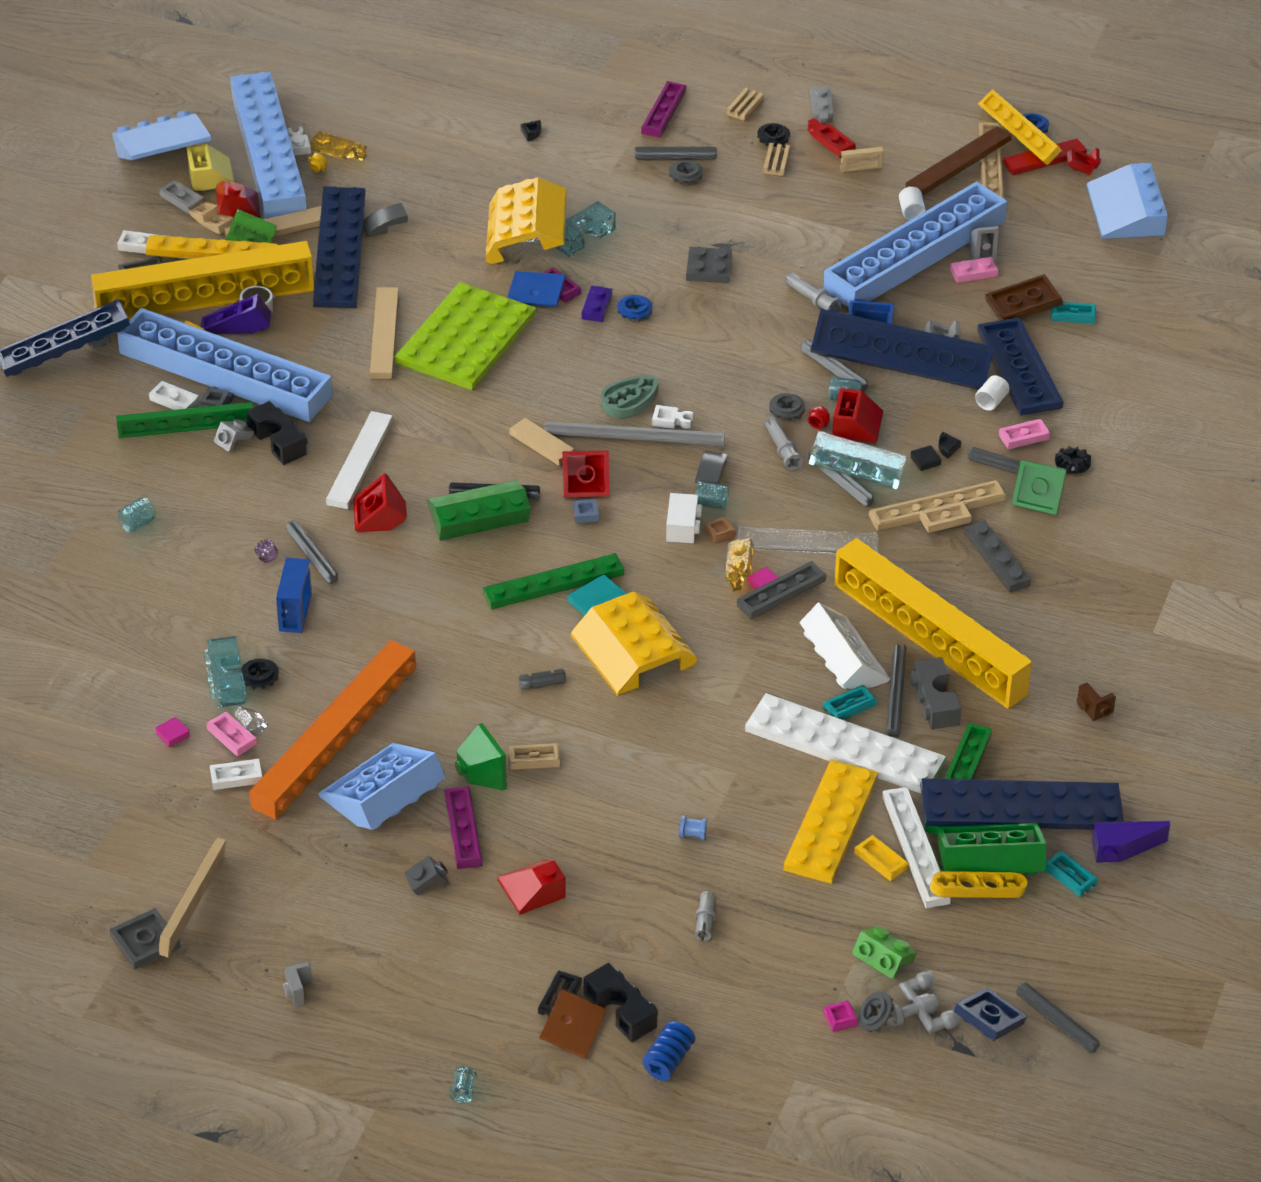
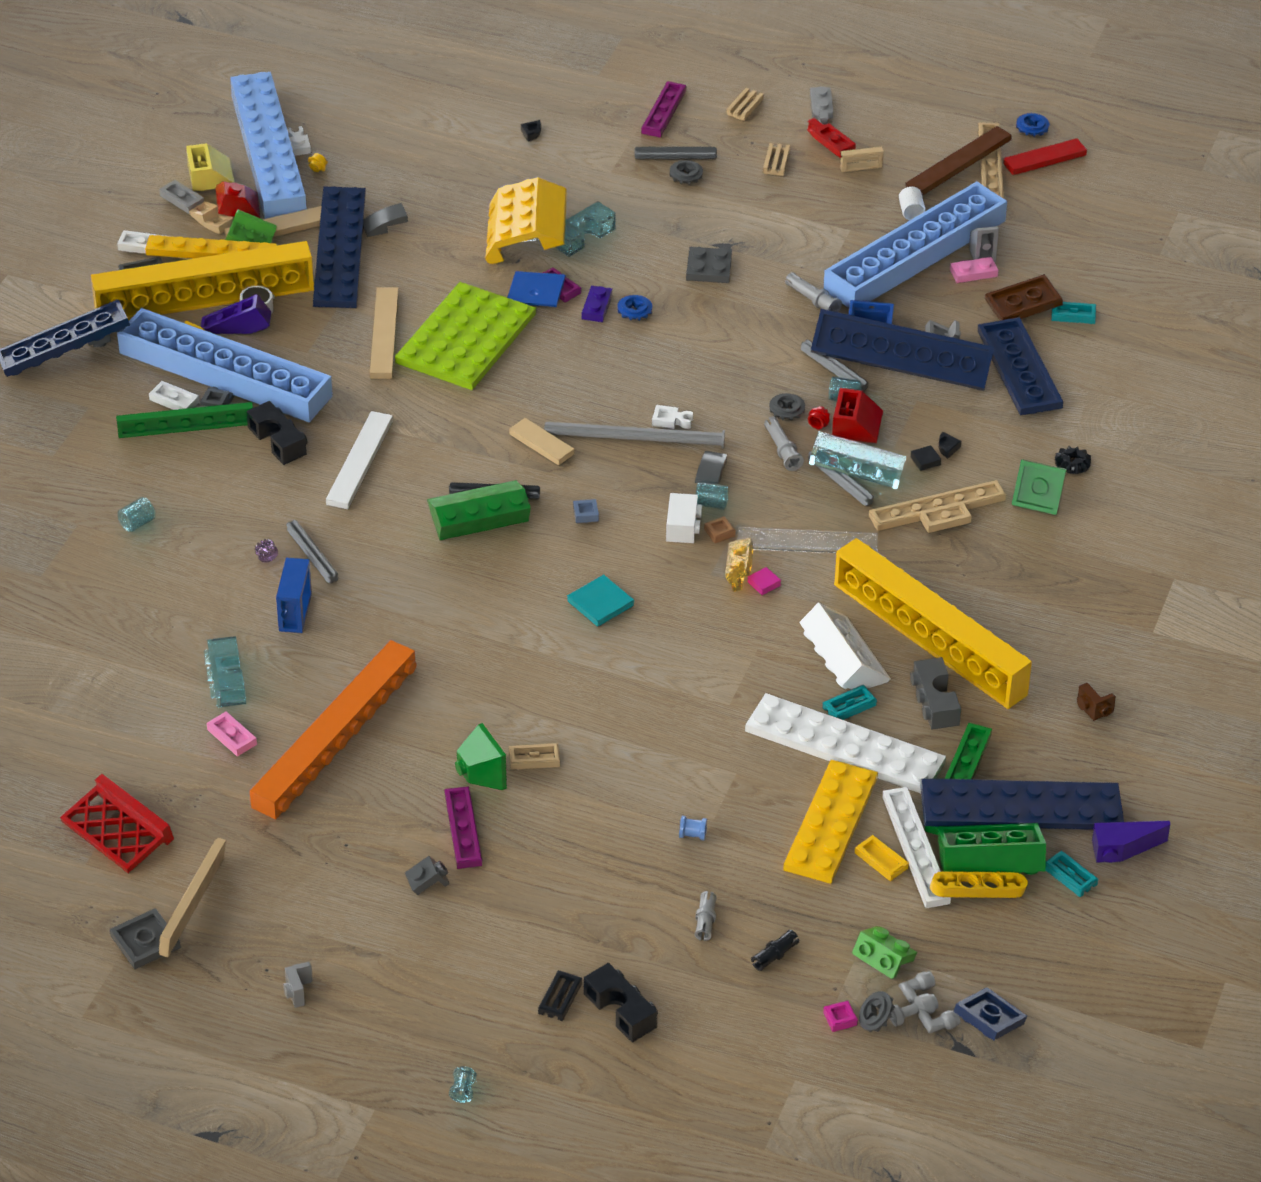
(134, 812): none -> red fence
(159, 136): light blue slope -> none
(172, 732): dark pink tile -> none
(230, 432): light grey bracket -> none
(235, 774): white plate -> none
(250, 719): clear plate -> none
(267, 669): black gear -> none
(337, 146): clear yellow hinge -> none
(379, 506): red slope -> none
(384, 785): light blue slope -> none
(534, 885): red slope -> none
(542, 679): dark grey axle -> none
(552, 581): green plate -> none
(573, 1023): dark orange piece -> none
(585, 473): red slope -> none
(628, 639): yellow slope -> none
(629, 396): sand green piece -> none
(668, 1050): blue piece -> none
(767, 132): black gear -> none
(775, 950): none -> black pin
(781, 590): dark grey plate -> none
(896, 690): dark grey axle -> none
(992, 393): white piece -> none
(994, 460): dark grey axle -> none
(997, 556): dark grey plate -> none
(1019, 127): yellow plate -> none
(1024, 434): bright pink plate -> none
(1058, 1017): dark grey axle -> none
(1082, 162): red bracket -> none
(1128, 203): light blue slope -> none

